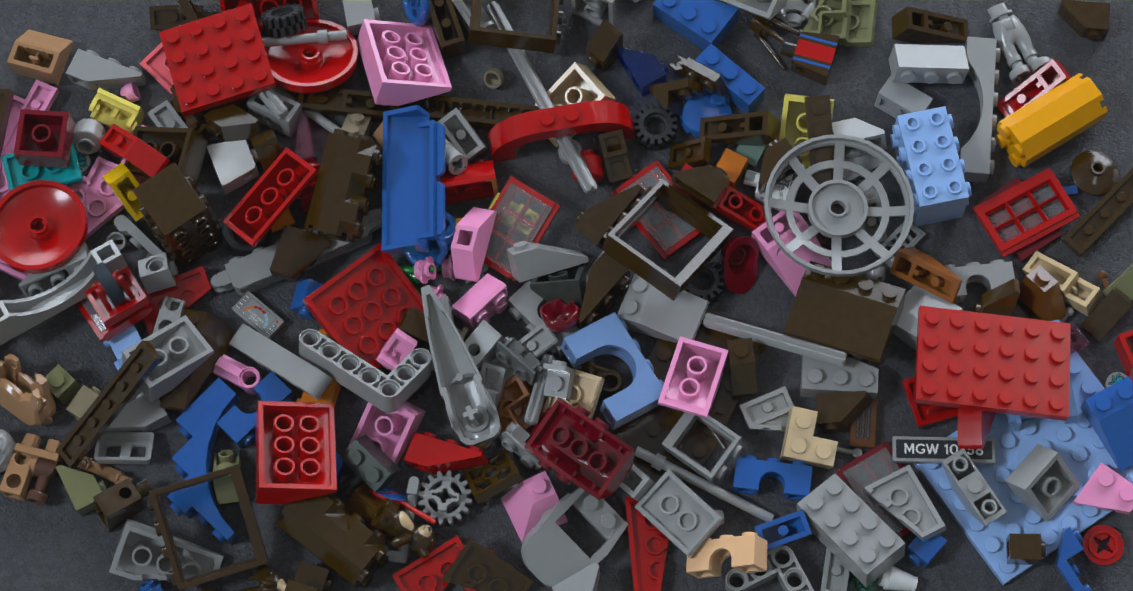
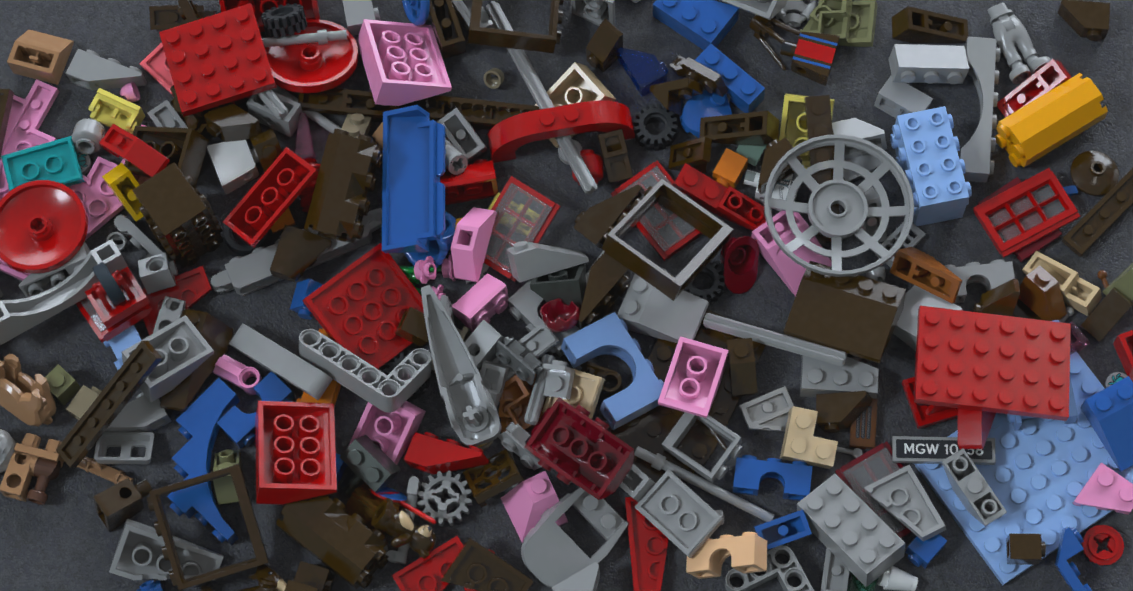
(44, 138): dark red brick -> none
(81, 488): olive slope -> none
(258, 315): light grey tile -> none
(396, 349): bright pink bracket -> none
(702, 182): dark brown slope -> none
(1043, 482): light grey slope -> none

